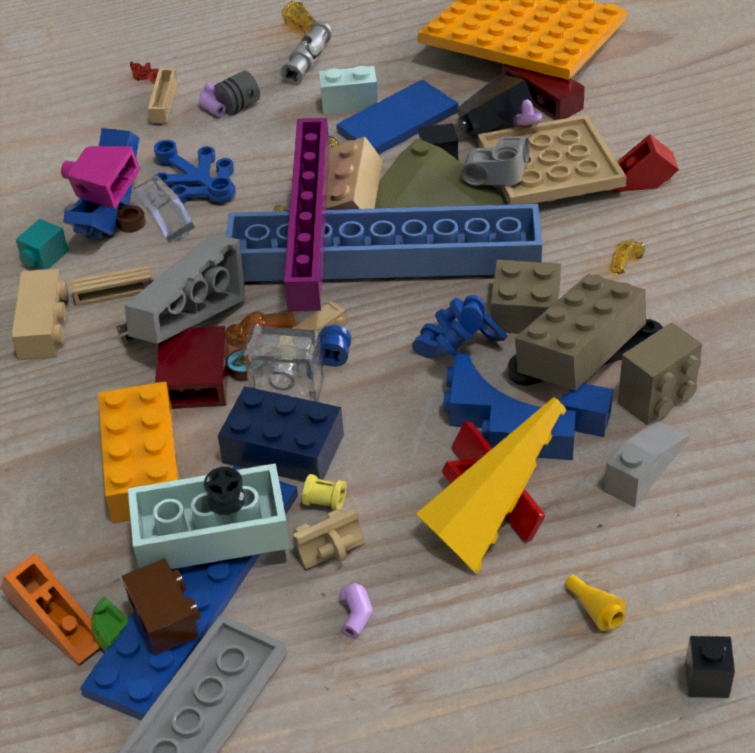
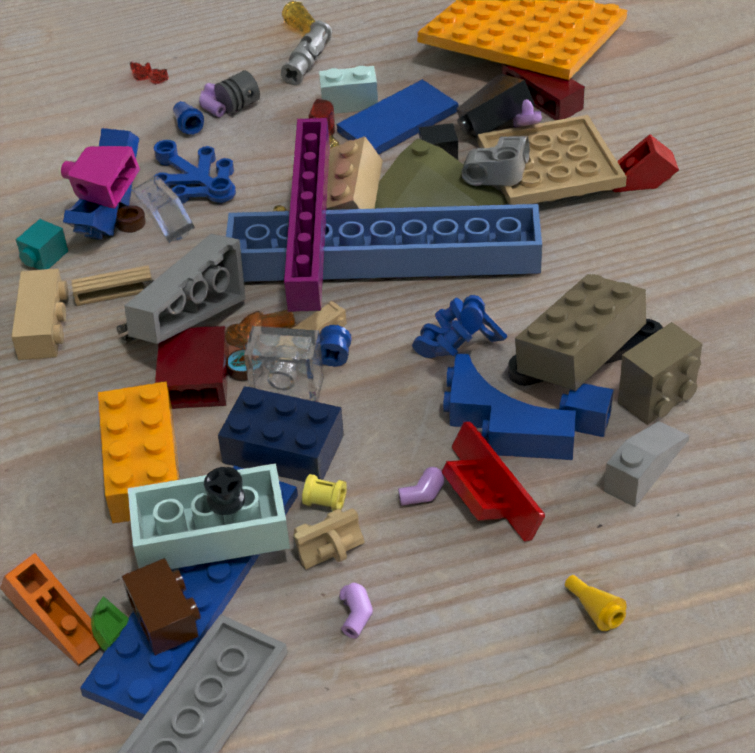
(162, 95): tan piece -> none
(188, 118): none -> blue cone
(324, 109): none -> clear red brick
(425, 490): none -> lavender arm
(476, 503): yellow wedge -> none
(523, 292): dark tan brick -> none
(623, 252): clear yellow arm -> none
(709, 666): black brick -> none

